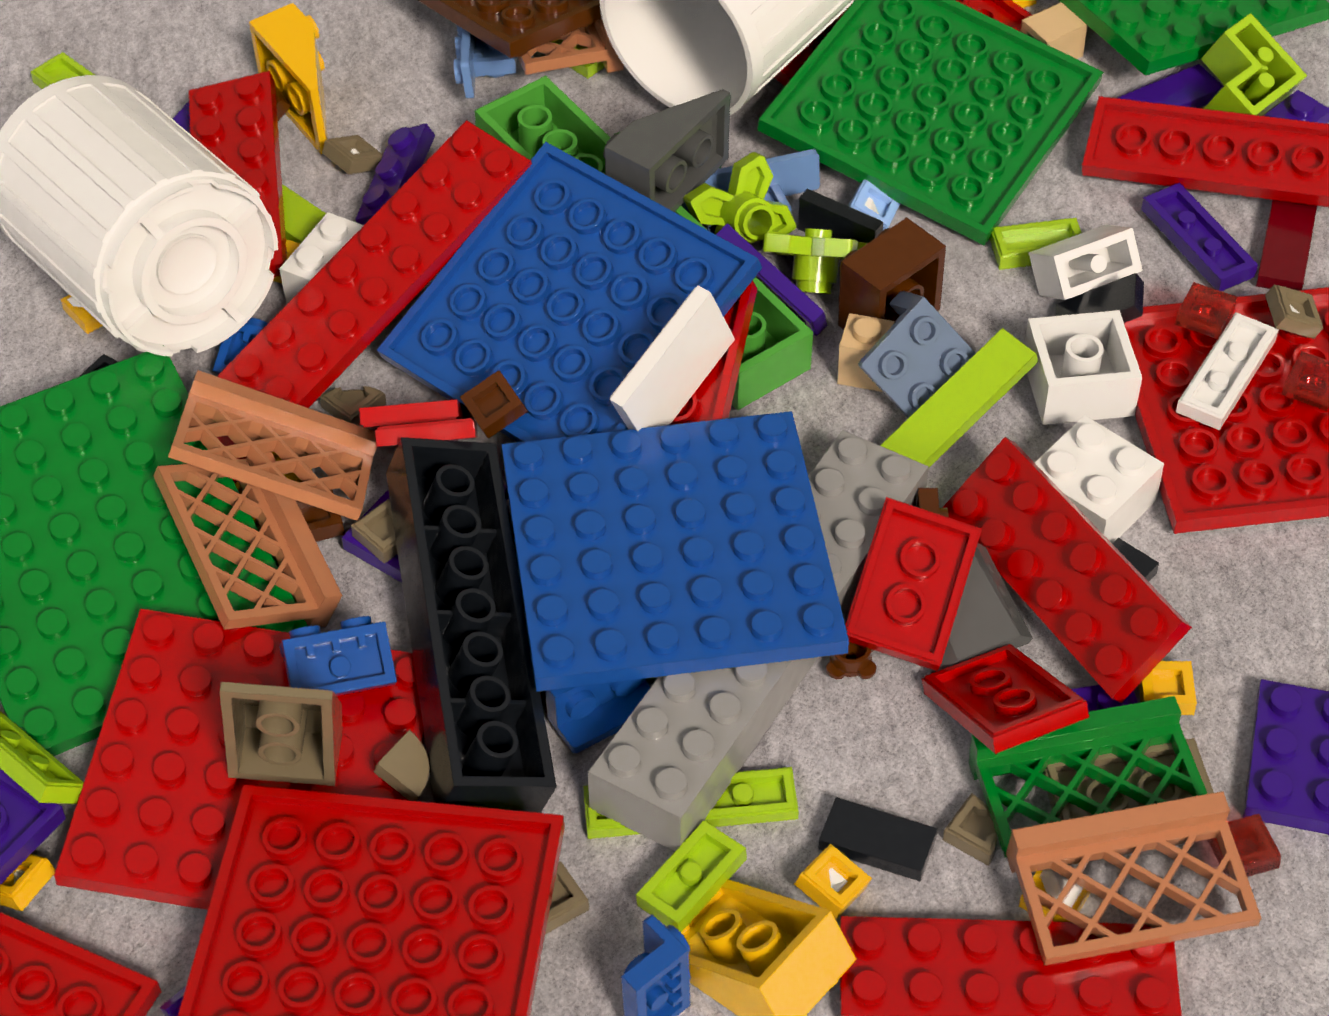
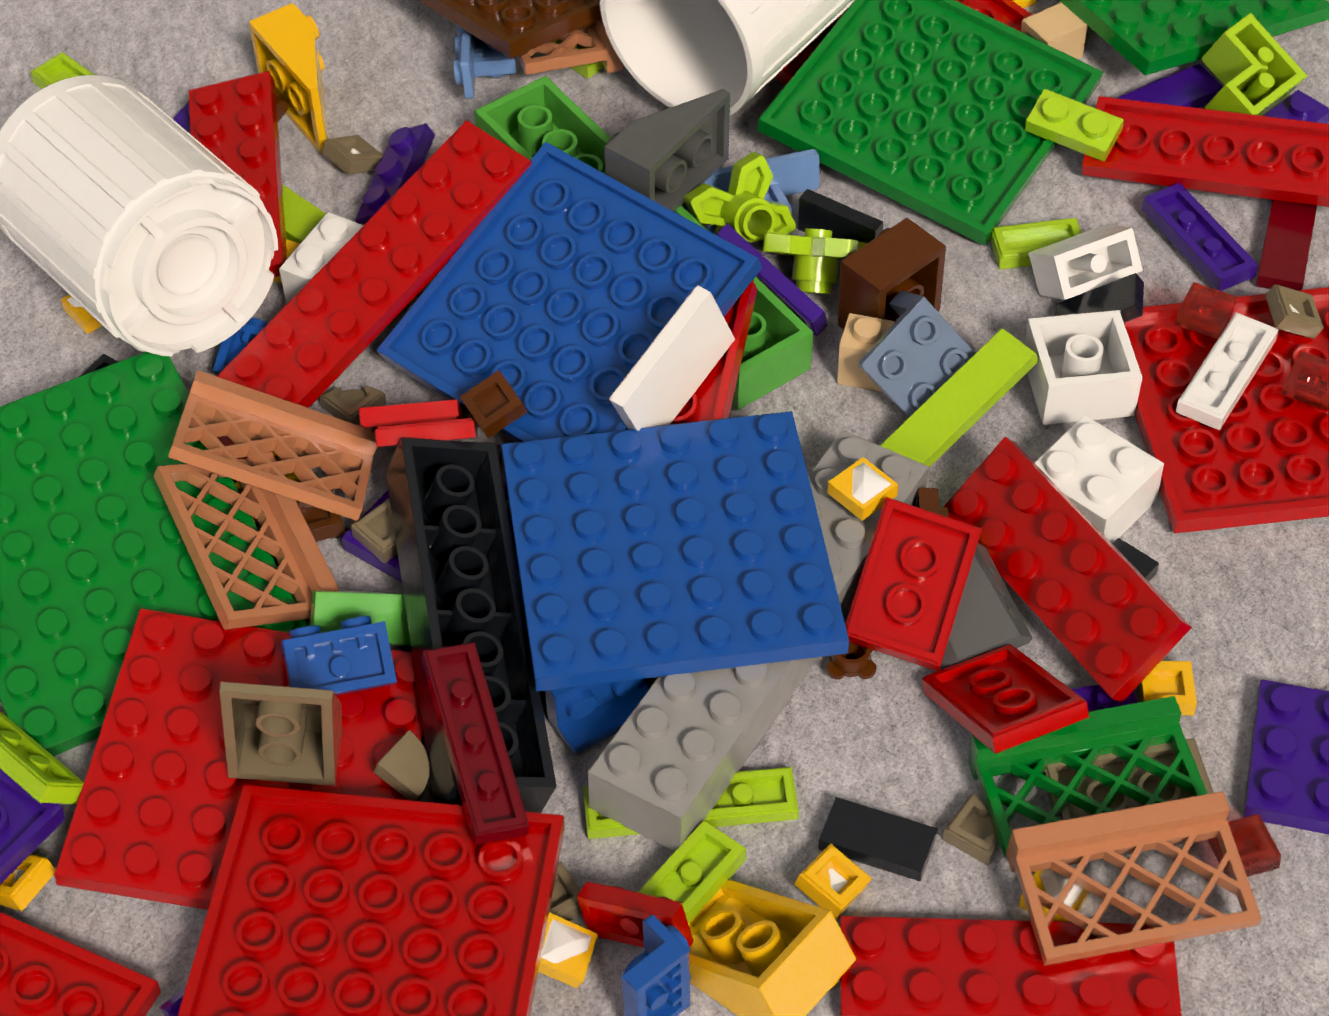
(334, 606): none -> bright green tile
(475, 744): none -> dark red tile
(566, 951): none -> tile
(620, 913): none -> red plate
(862, 488): none -> yellow tile
(874, 203): light blue tile -> none
(1074, 125): none -> lime plate

